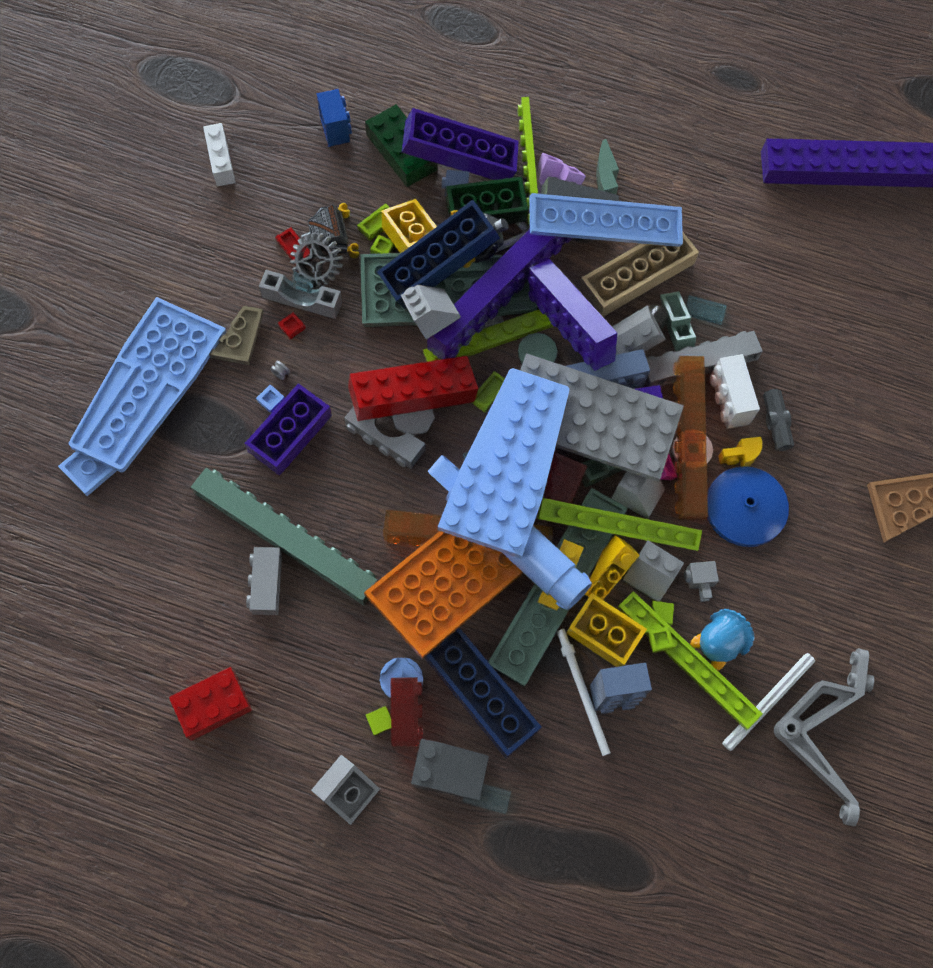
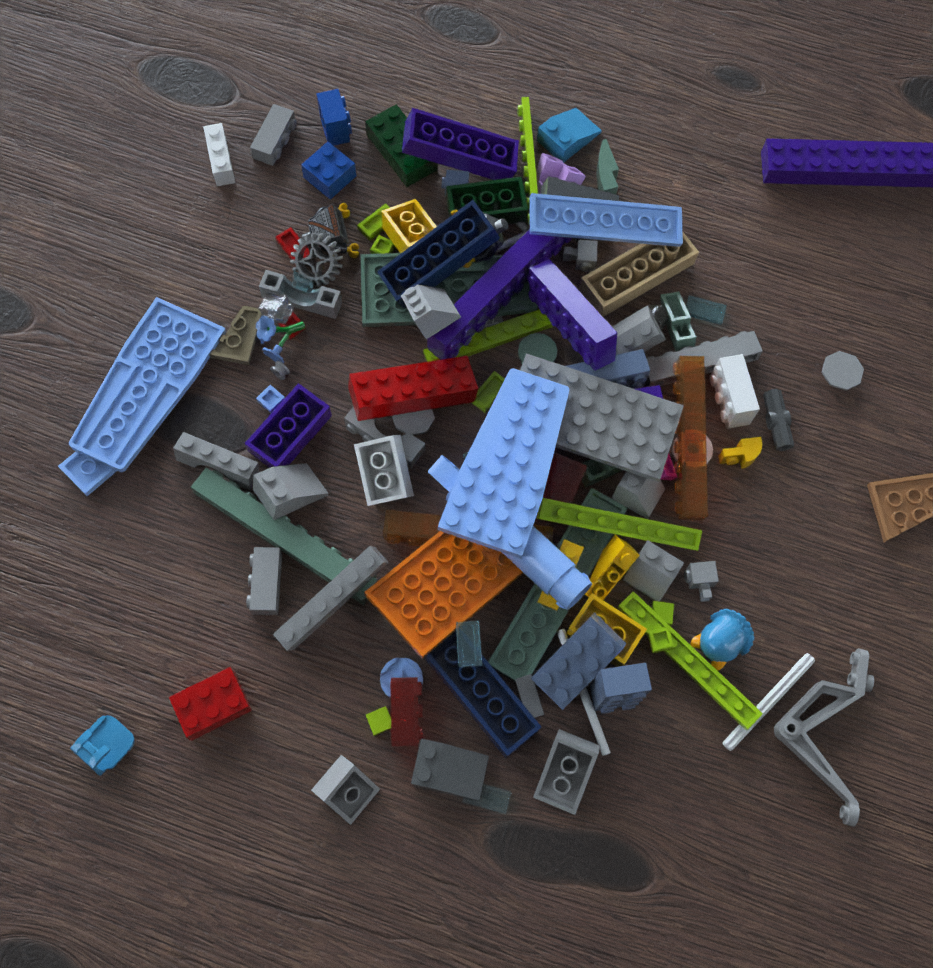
(104, 744): none -> dark azure piece
(235, 467): none -> light grey arch
(266, 329): none -> medium blue plant
(273, 134): none -> light grey brick
(276, 307): none -> clear brick
(287, 488): none -> light grey slope
(329, 170): none -> blue brick
(331, 598): none -> light grey brick
(384, 470): none -> white brick
(468, 643): none -> clear light blue tile
(529, 695): none -> light grey sticker
(567, 133): none -> dark azure slope
(567, 771): none -> light grey slope
(578, 661): none -> sand blue brick
(584, 255): none -> light grey brick
(735, 518): blue dish -> none
(842, 370): none -> light grey piece

